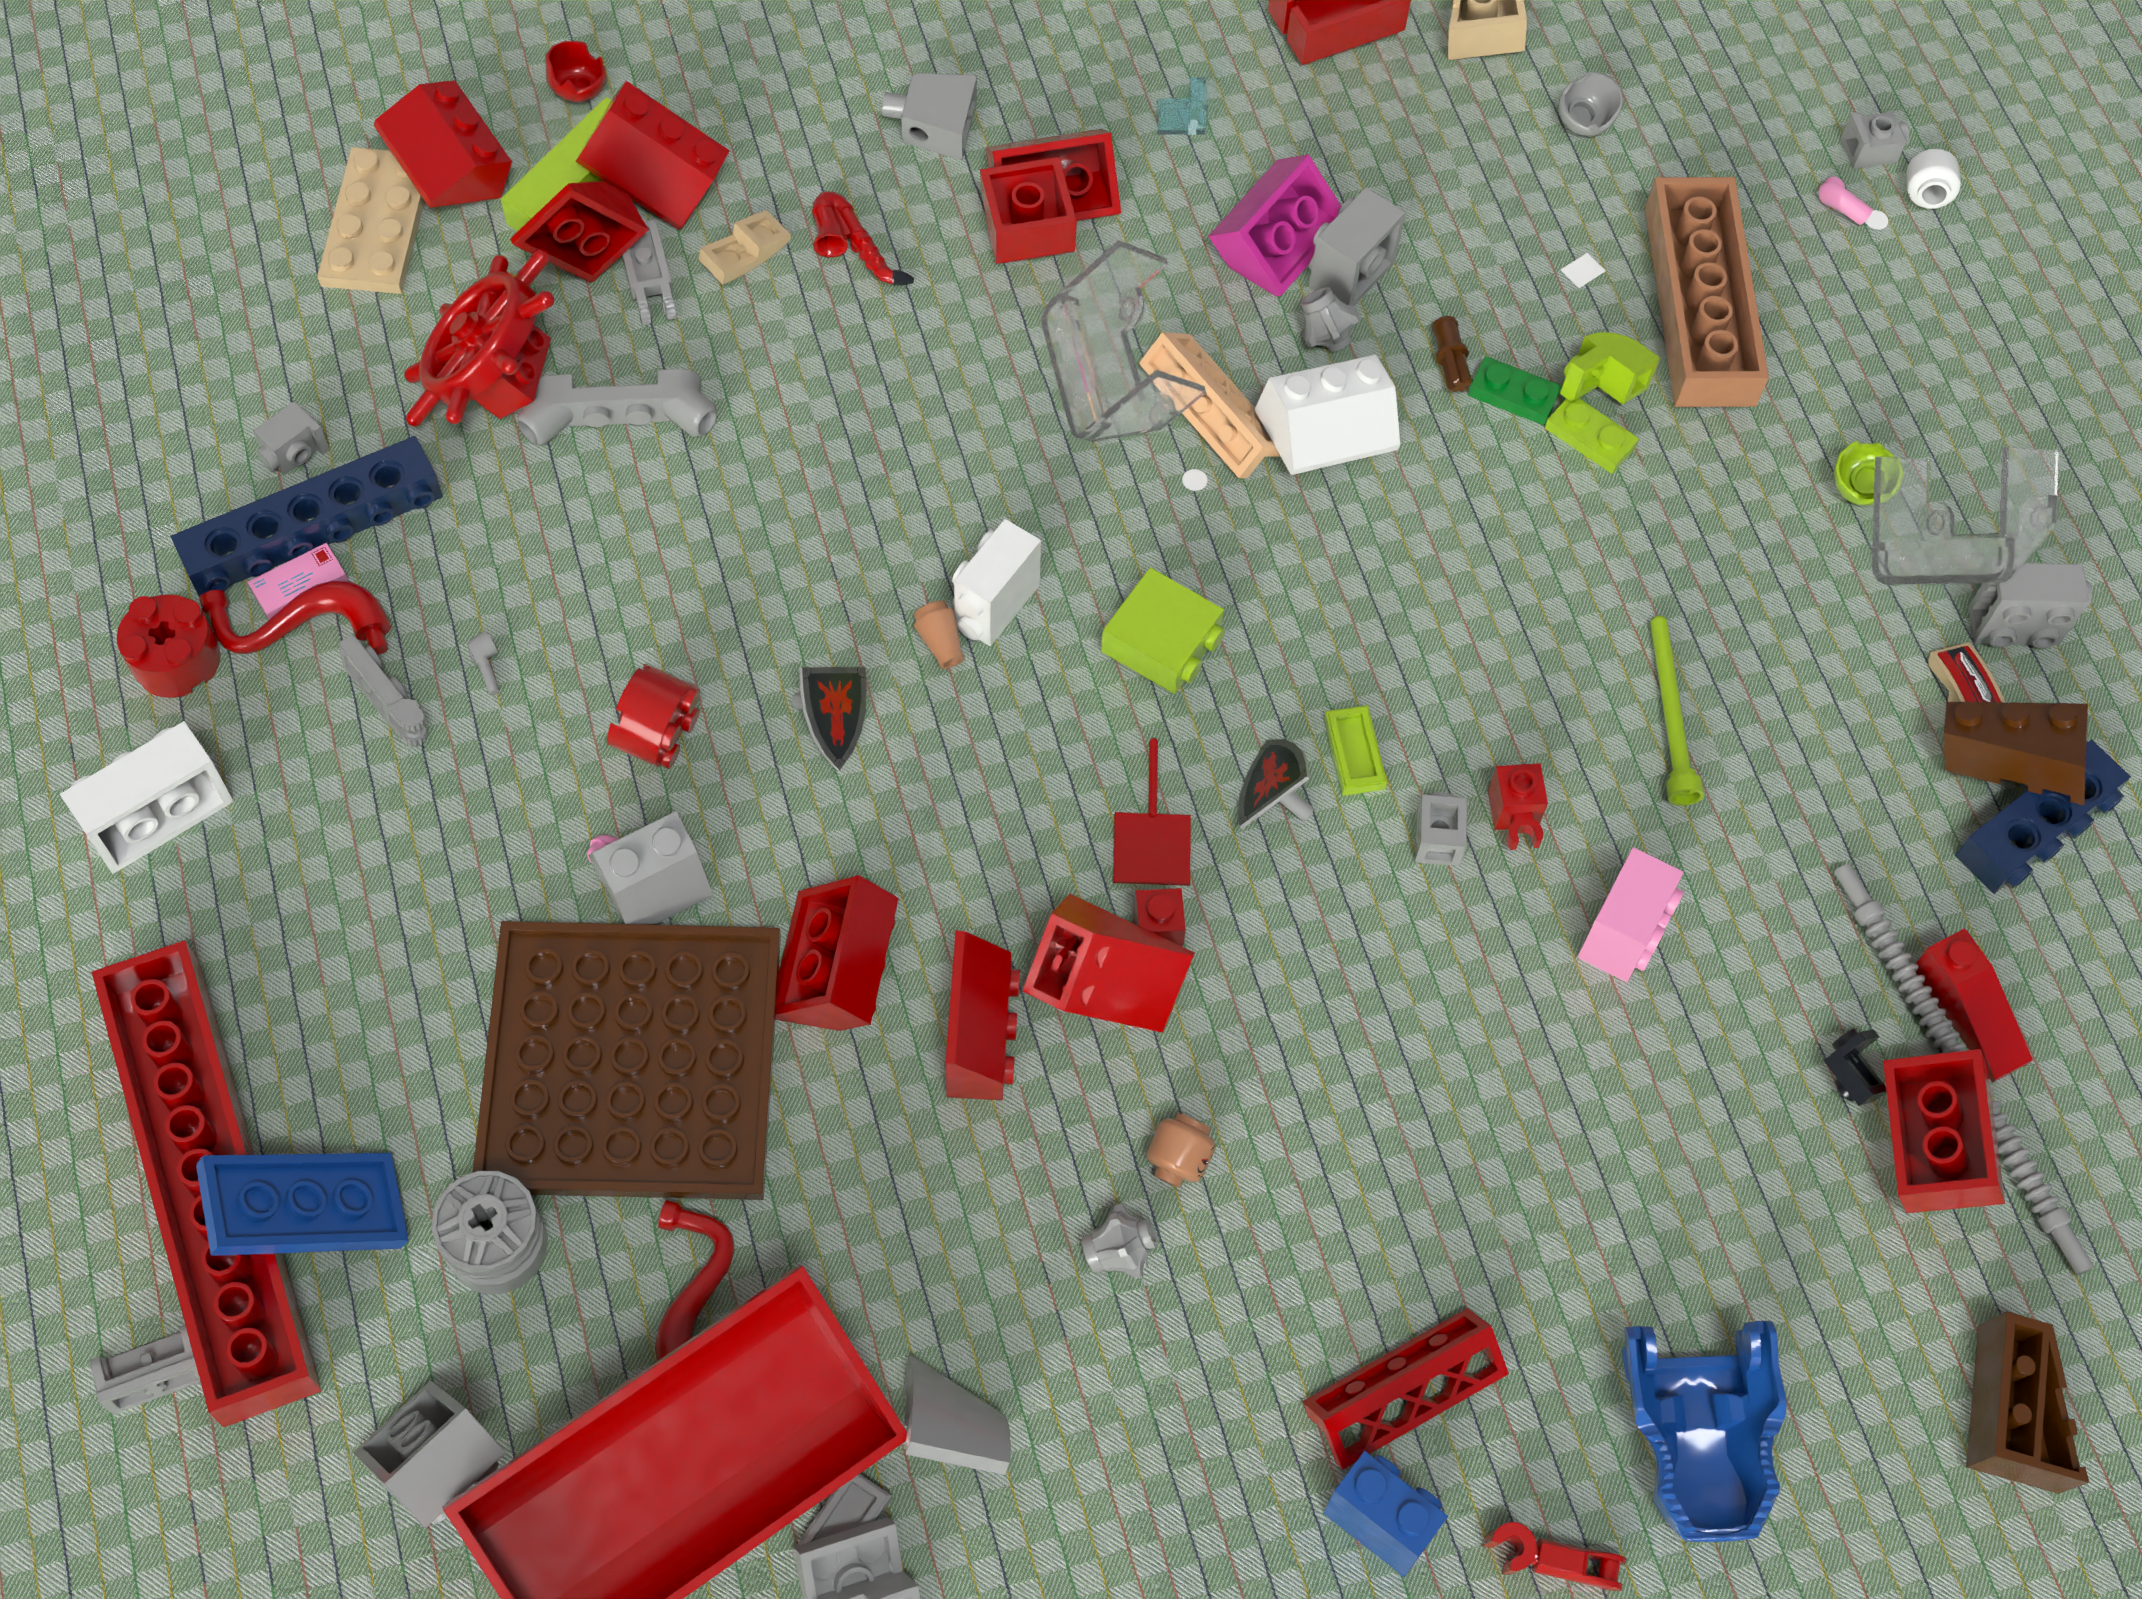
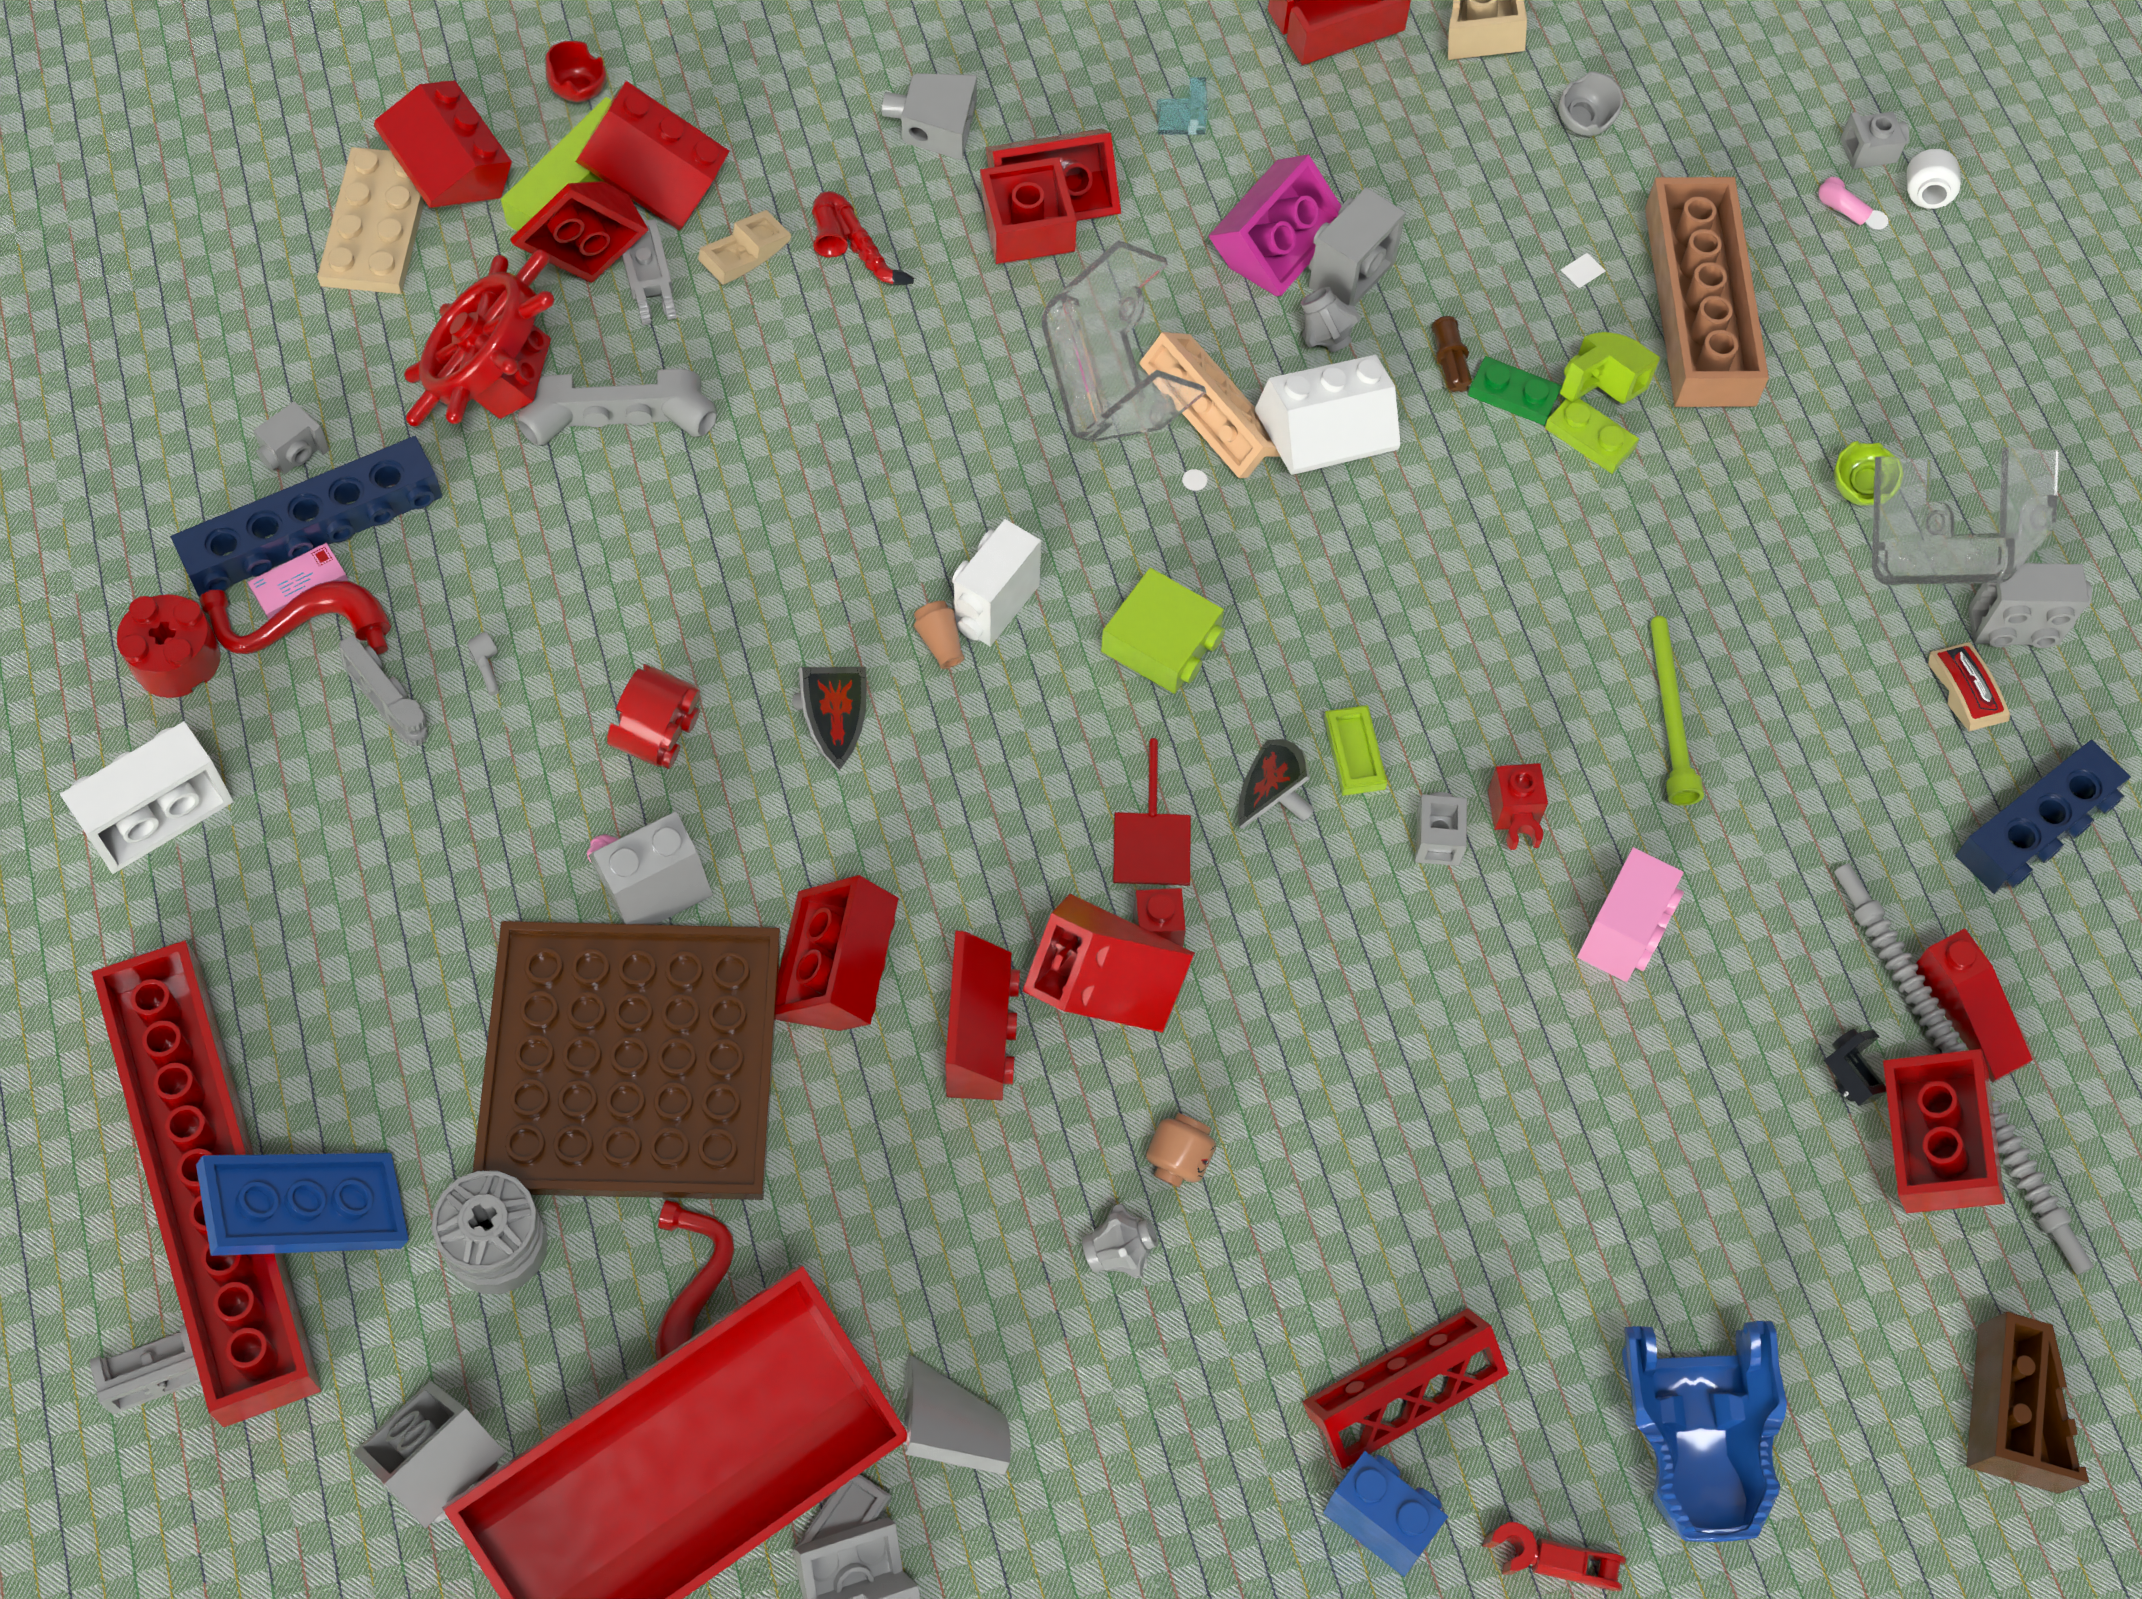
(2020, 743): reddish brown wedge -> none

